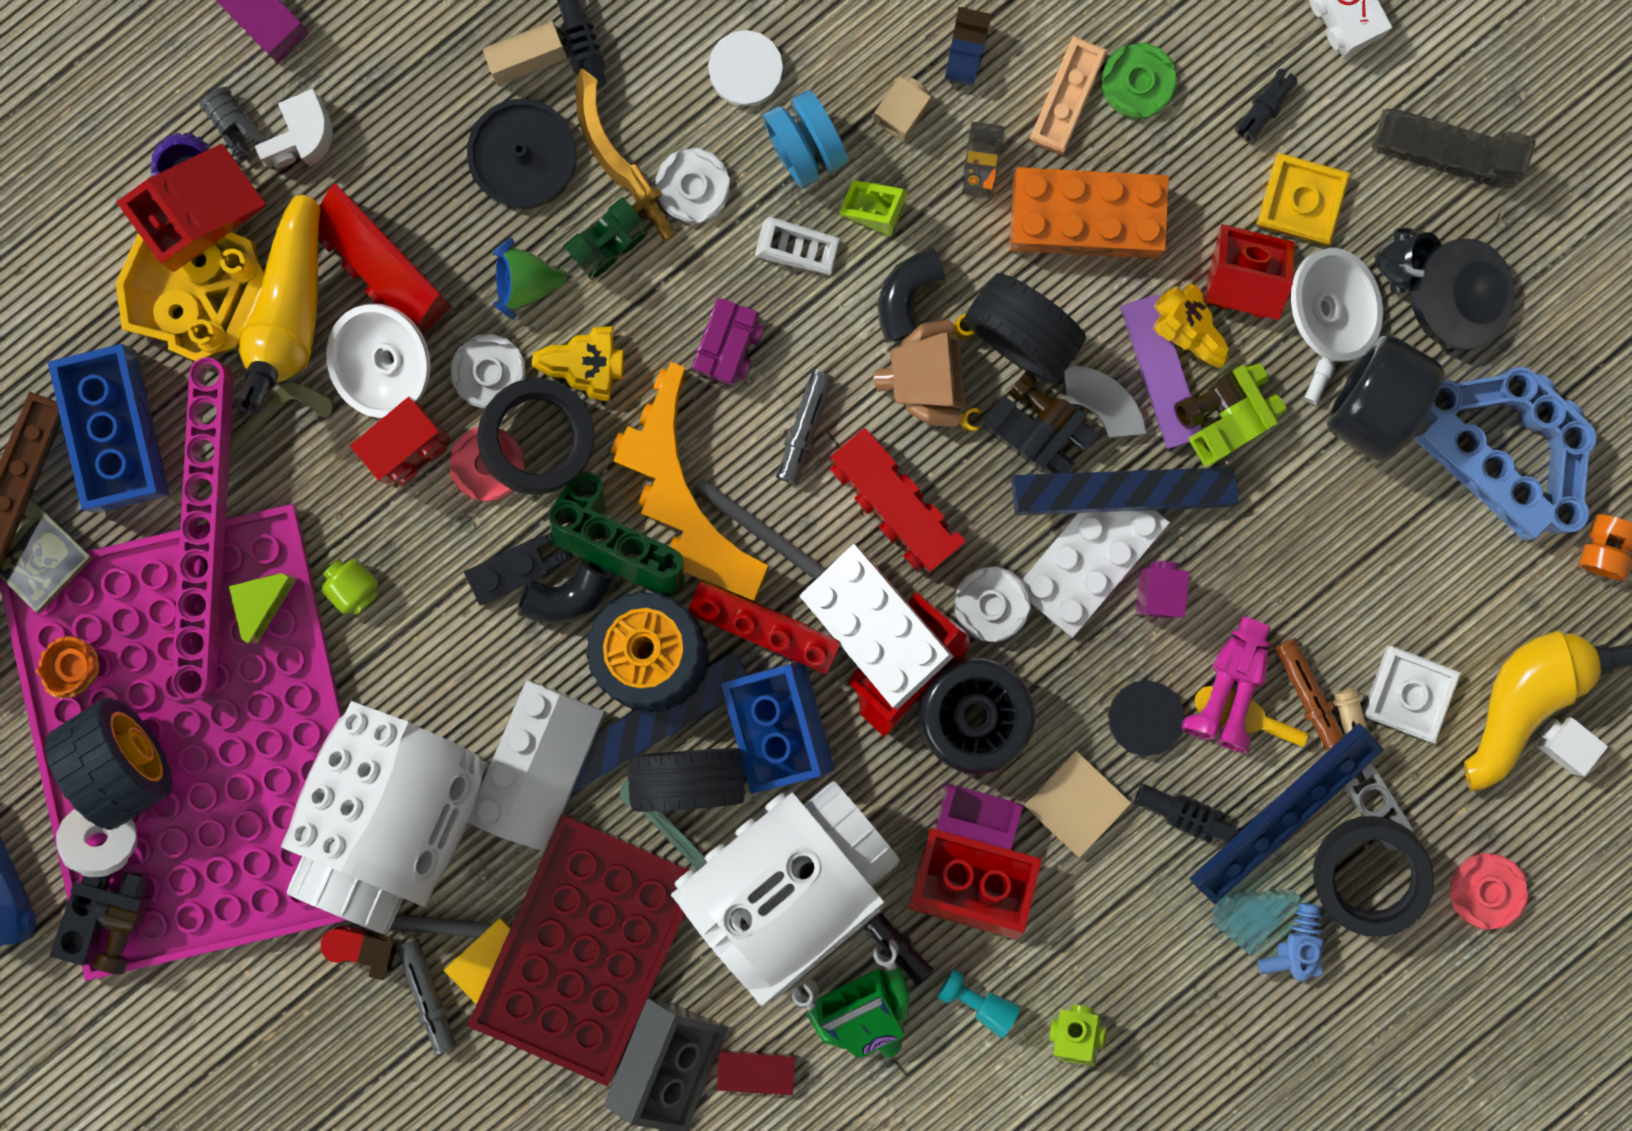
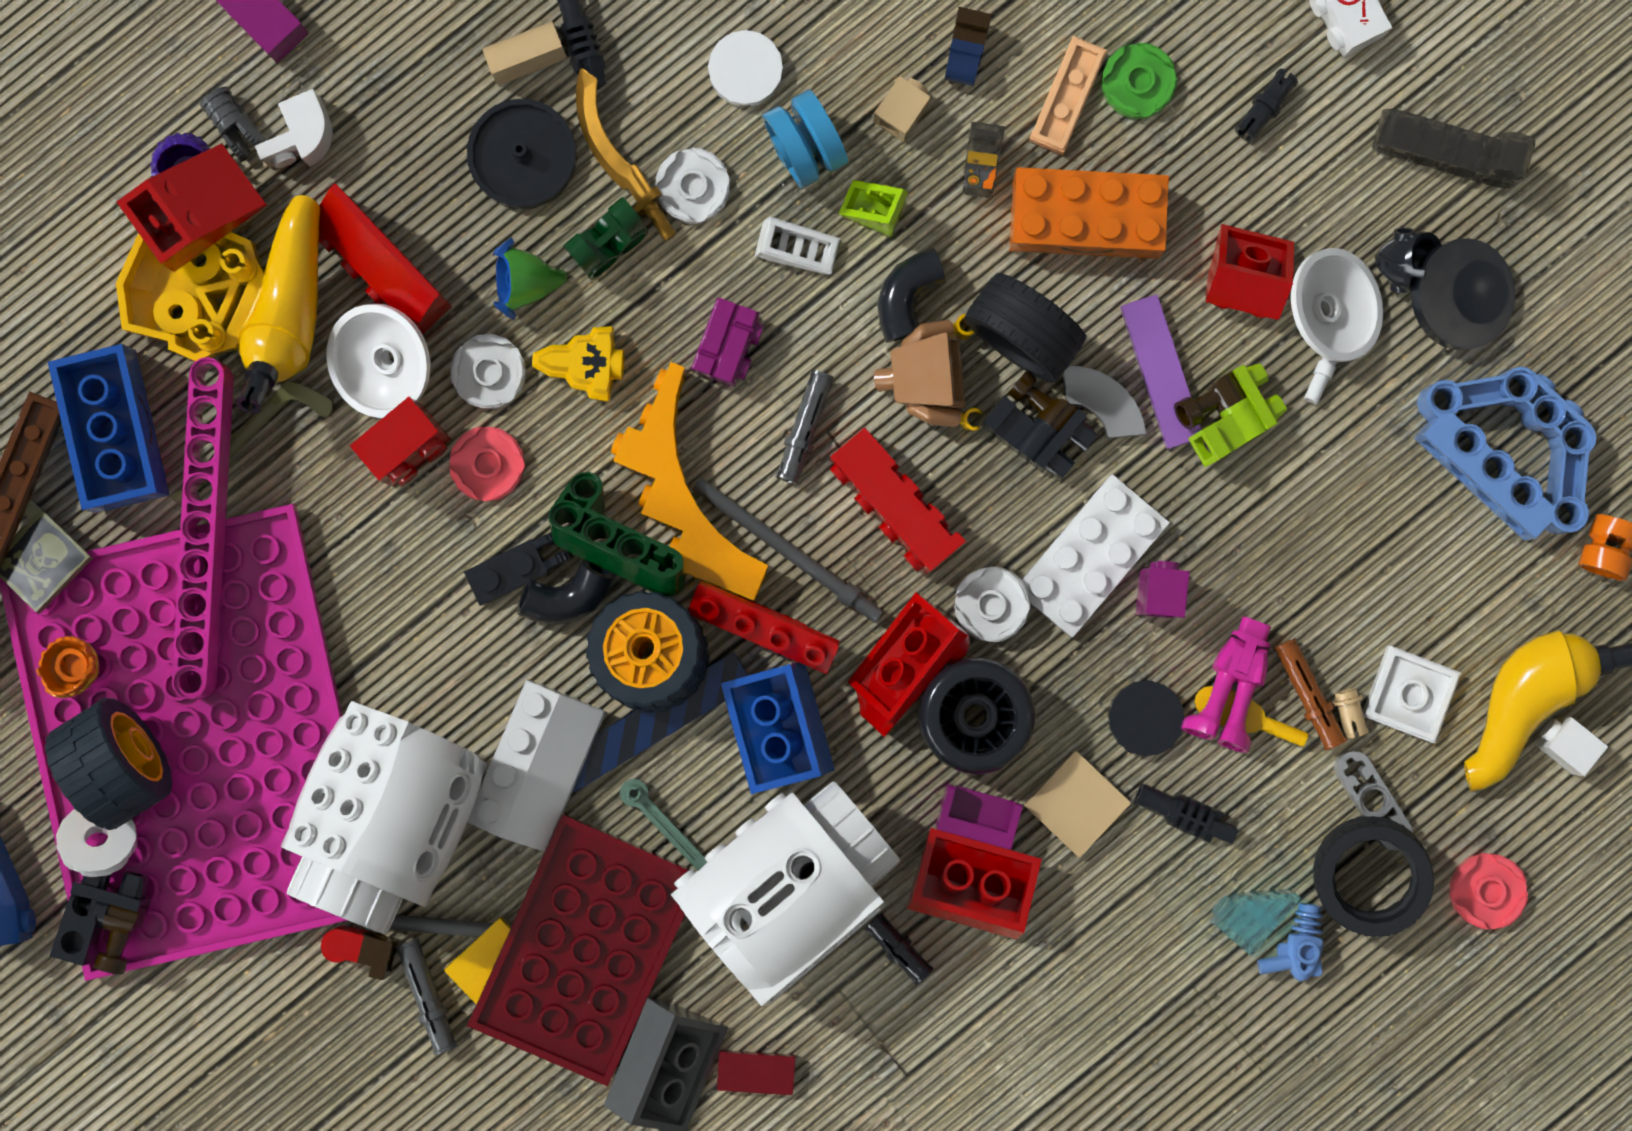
(258, 603): lime slope -> none
(350, 586): lime head -> none
(573, 409): black tyre -> none
(686, 780): black tyre -> none
(862, 1013): green torso -> none
(876, 626): white plate -> none
(992, 1010): teal piece -> none
(1081, 1049): lime brick -> none
(1124, 491): tile -> none
(1190, 325): yellow rock -> none
(1286, 813): dark blue tile -> none
(1303, 199): yellow tile -> none
(1385, 398): black wheel -> none

